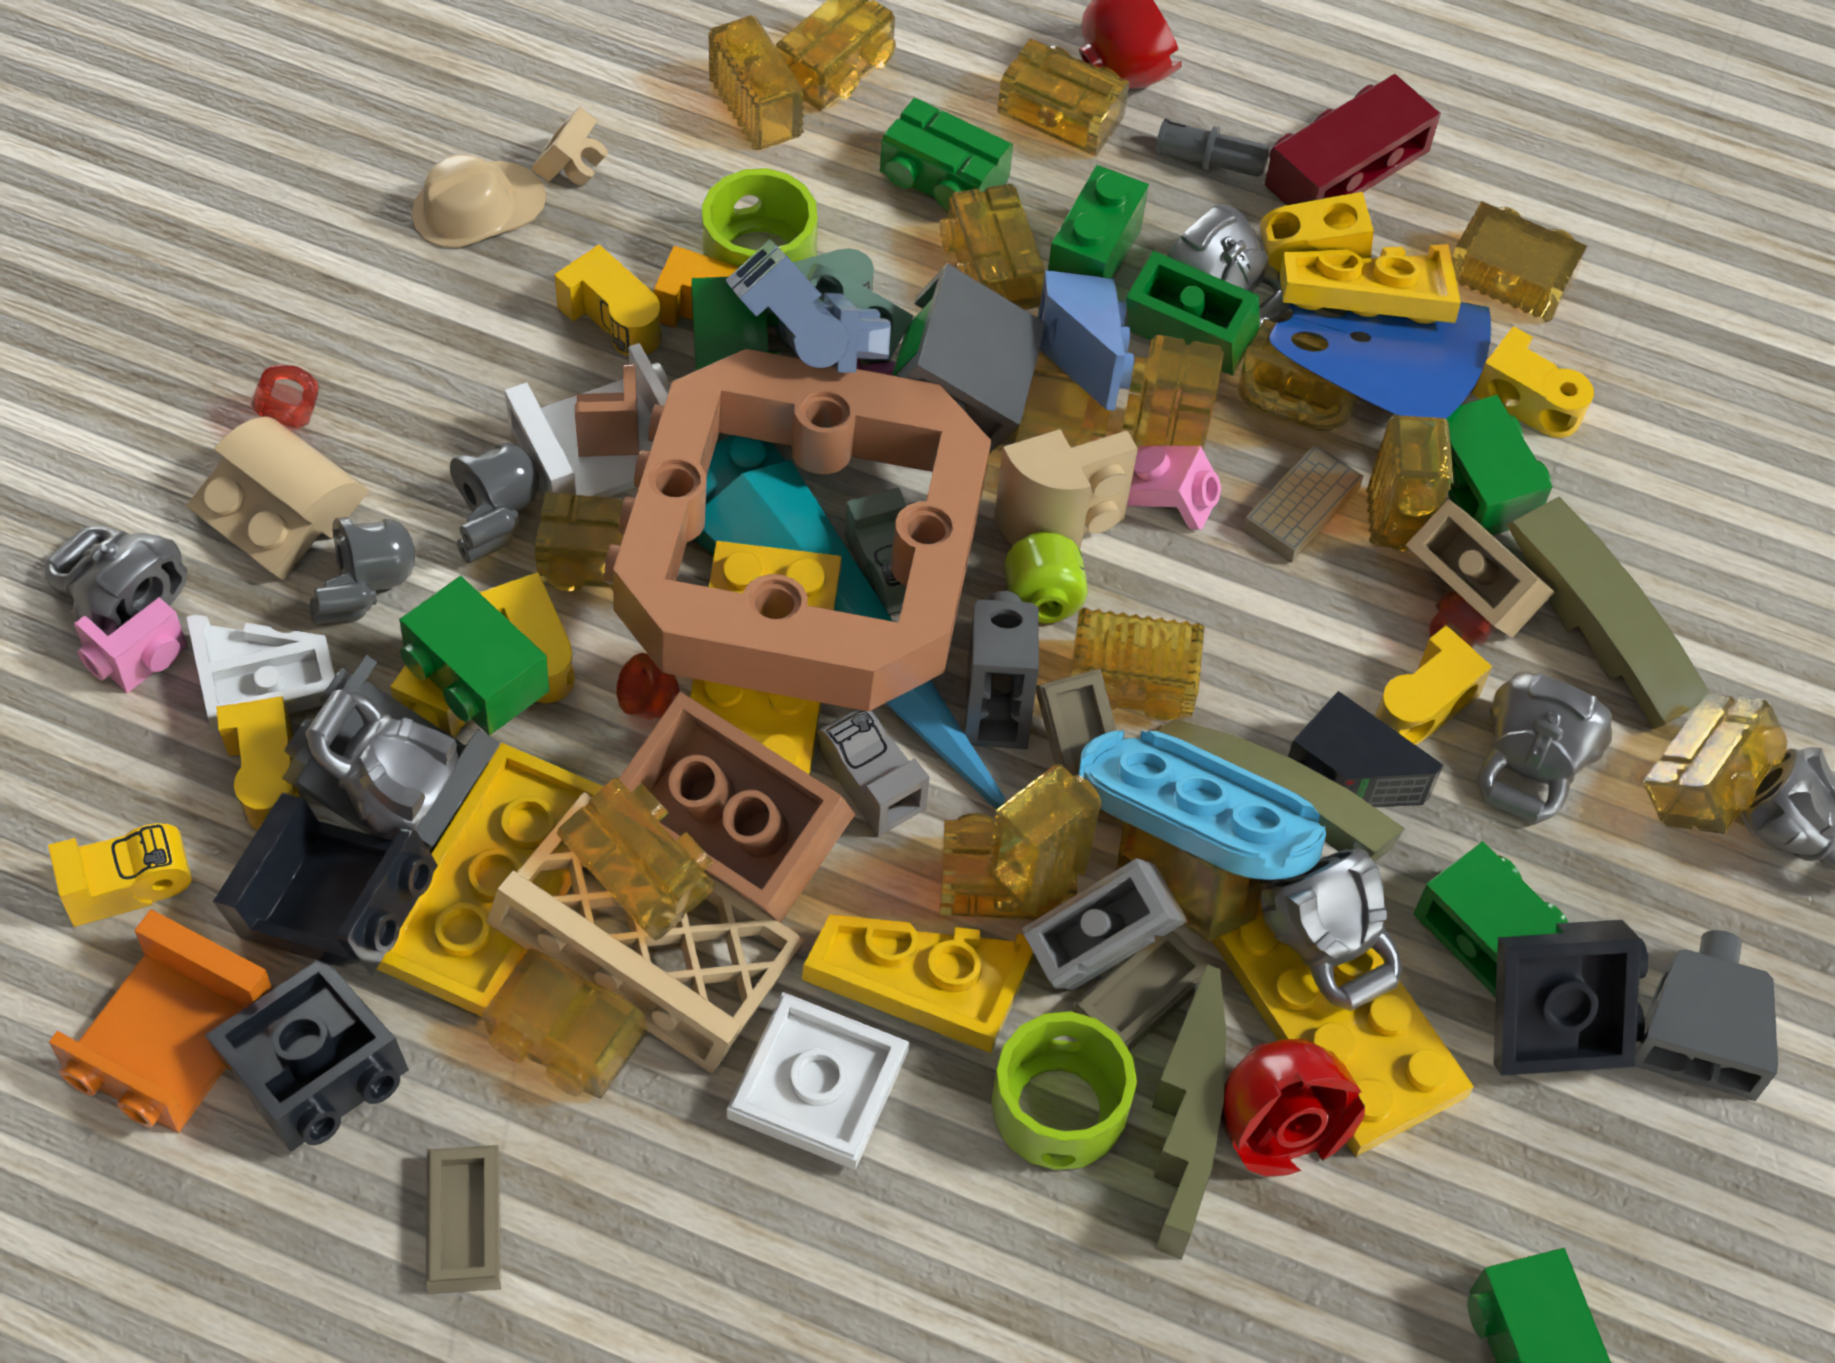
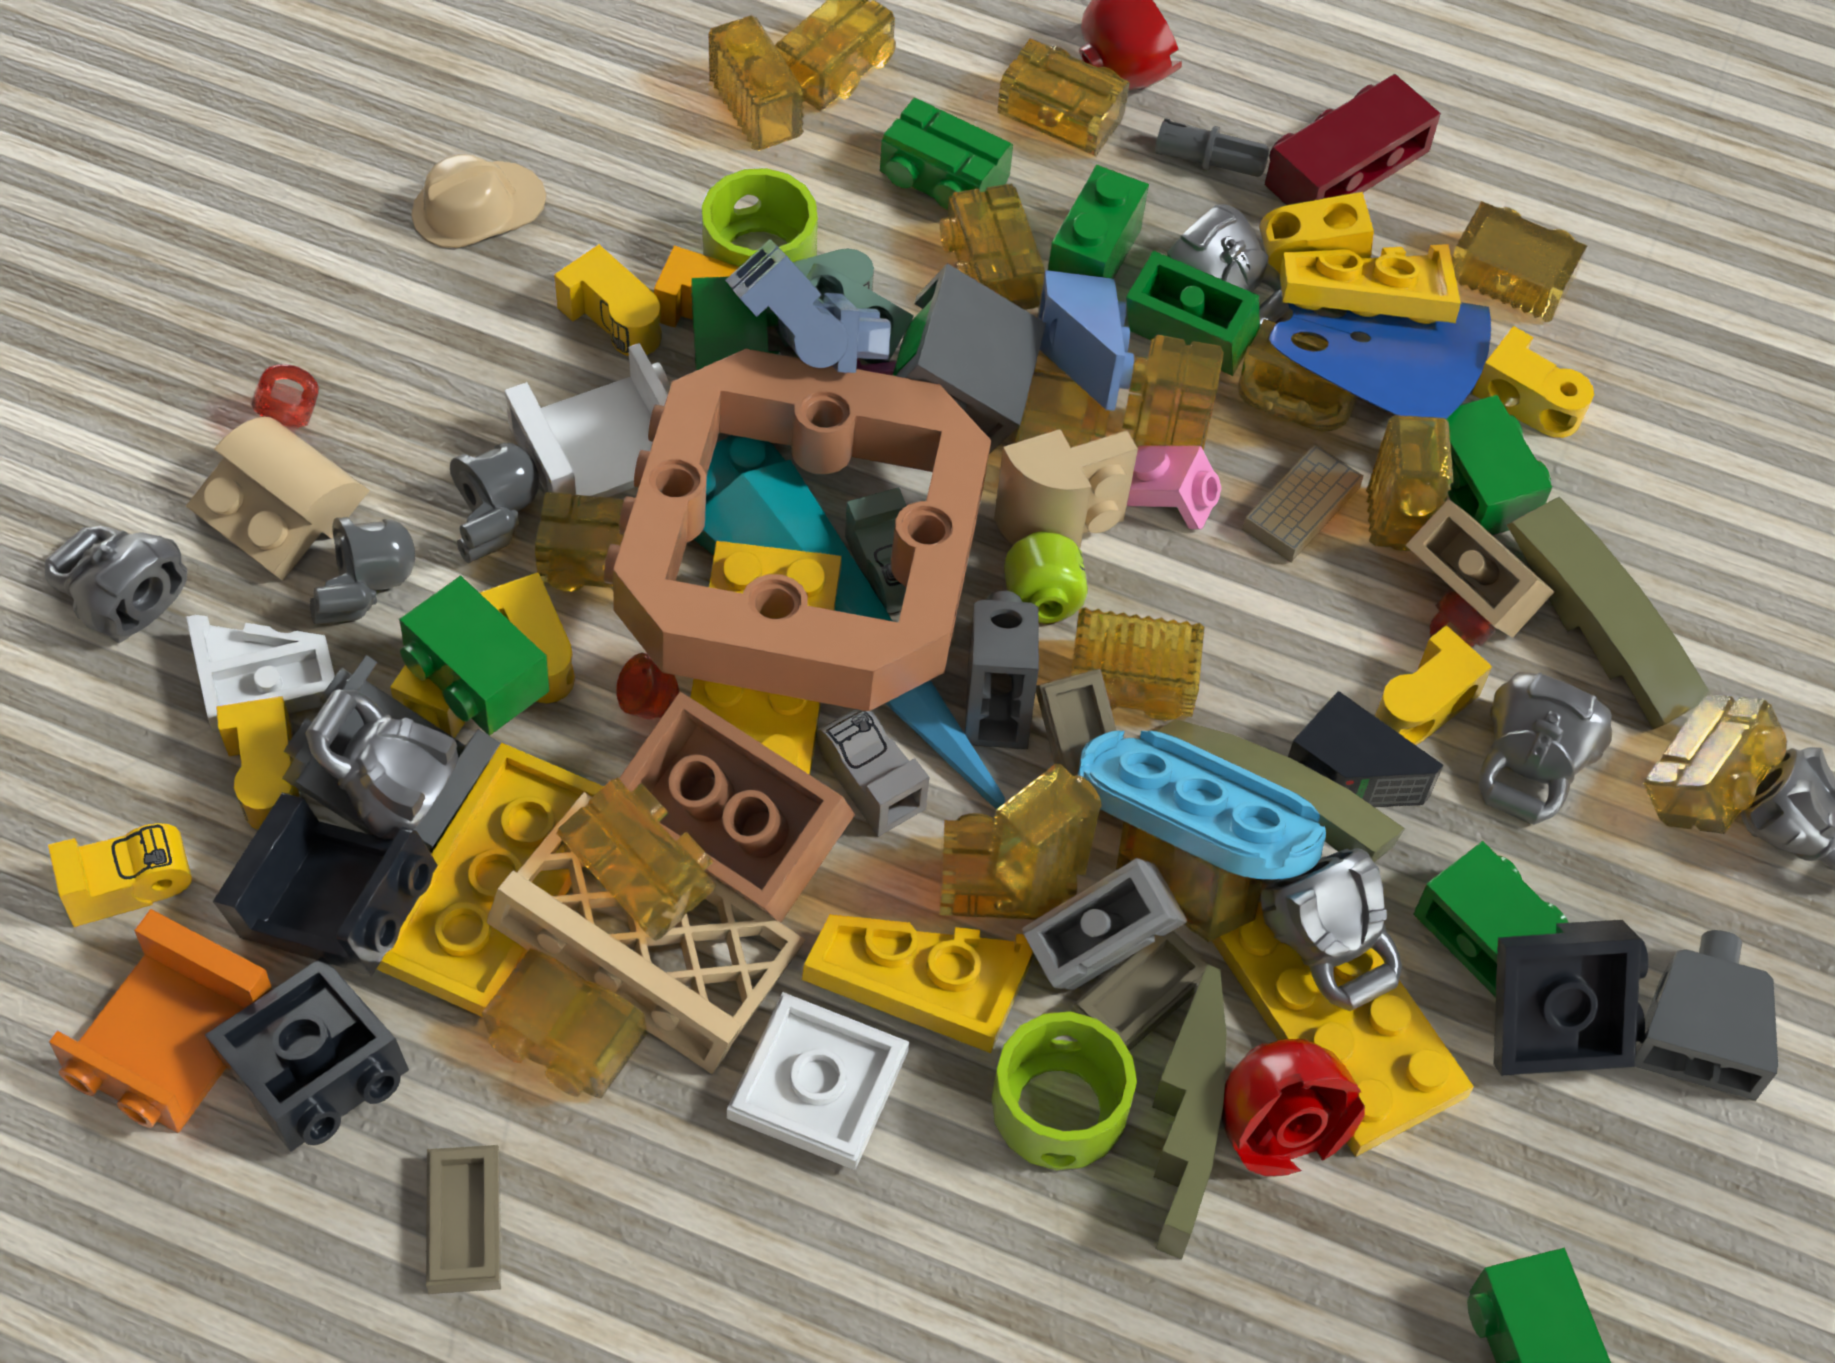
(135, 649): bright pink bracket -> none
(568, 147): tan tile -> none
(609, 420): nougat panel -> none

